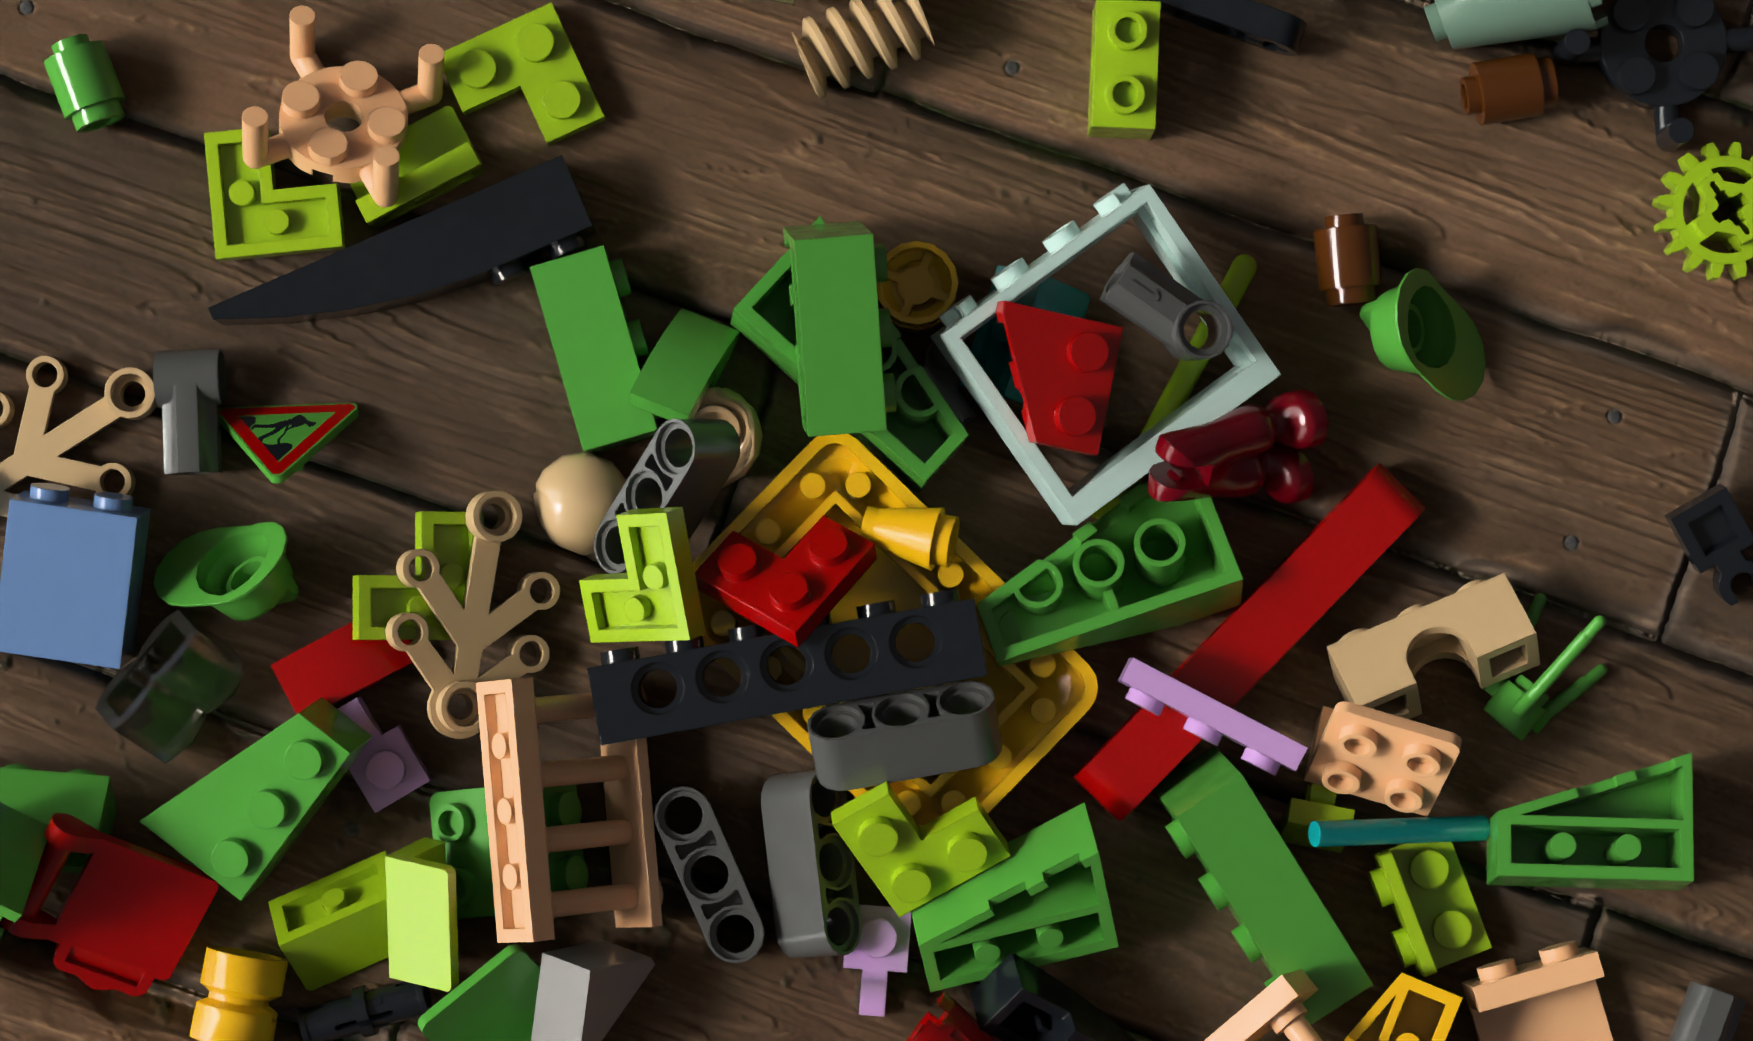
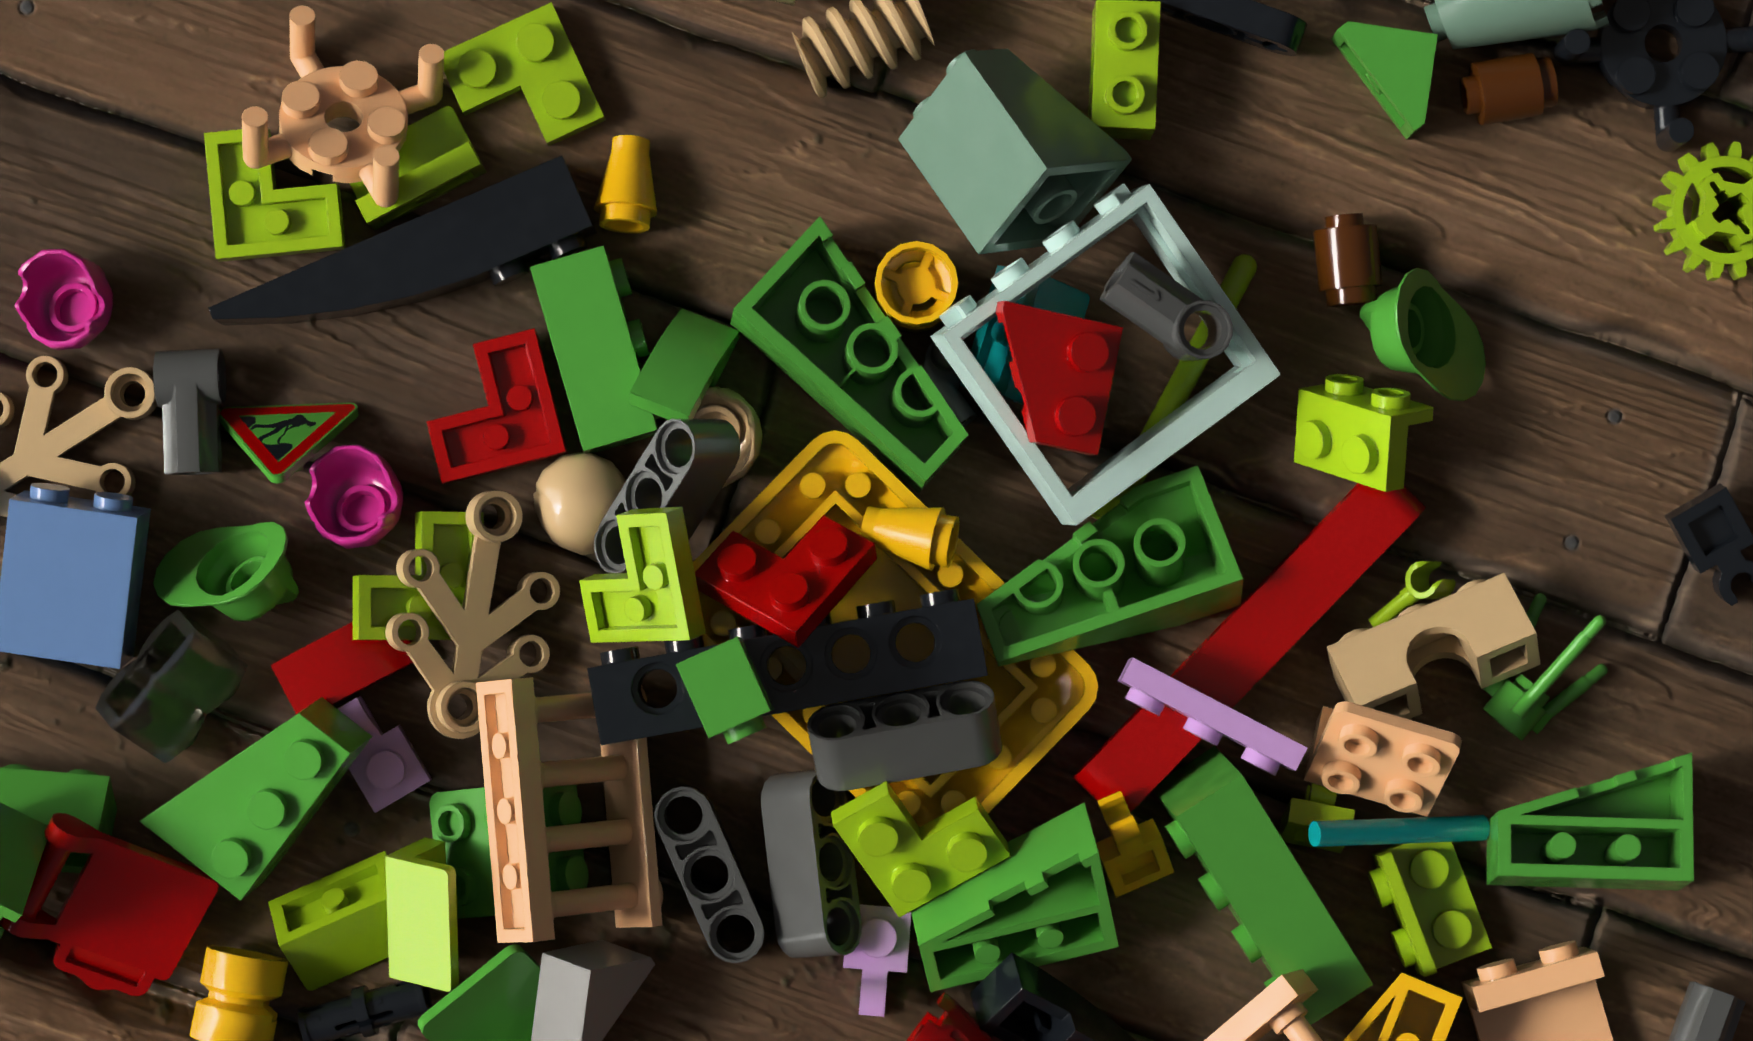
(64, 299): none -> dark pink hair
(85, 83): bright green brick -> none
(354, 496): none -> dark pink hair
(516, 424): none -> red plate
(627, 188): none -> yellow cone
(726, 690): none -> bright green brick
(840, 328): bright green wedge -> none
(1009, 152): none -> sand green slope
(1133, 852): none -> yellow plate
(1243, 452): dark red piece -> none
(1356, 430): none -> lime bracket
(1393, 67): none -> bright green slope
(1416, 588): none -> lime hand

